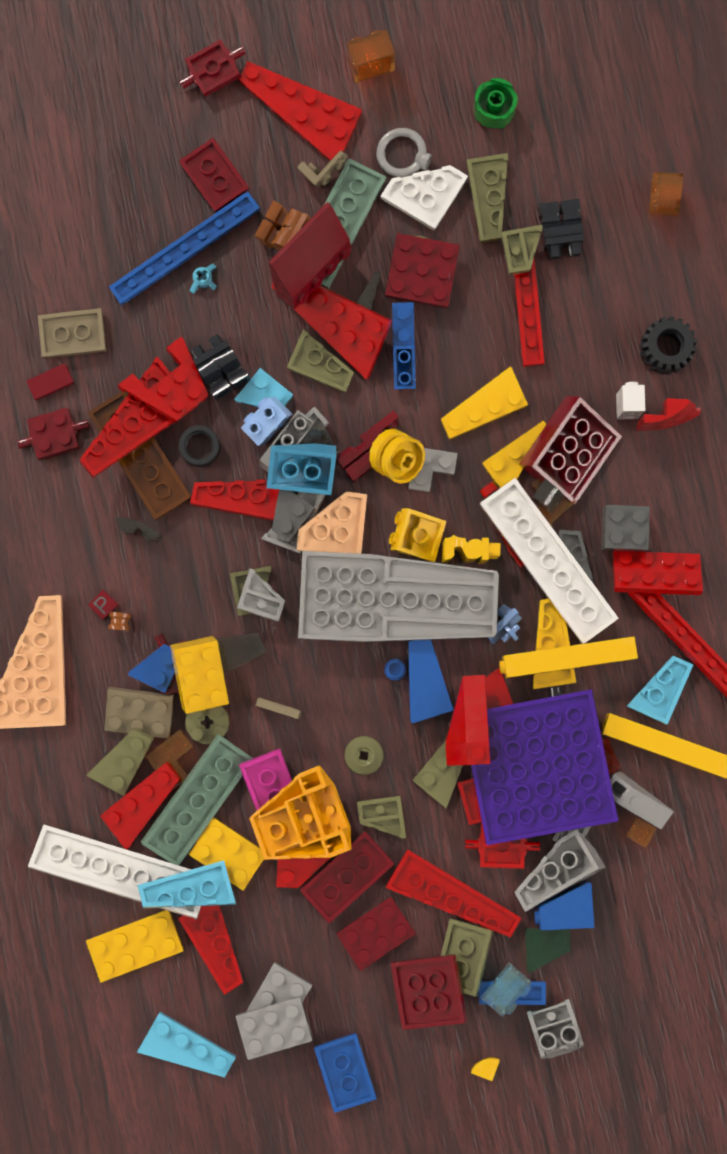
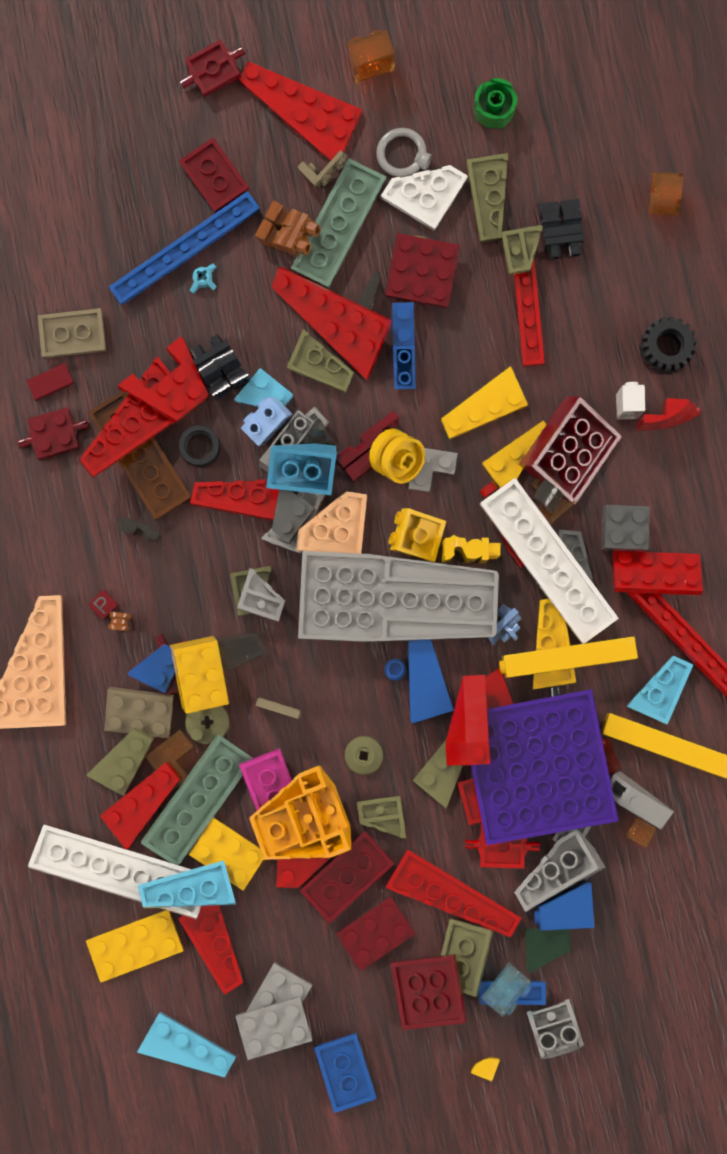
(309, 257): dark red slope -> none

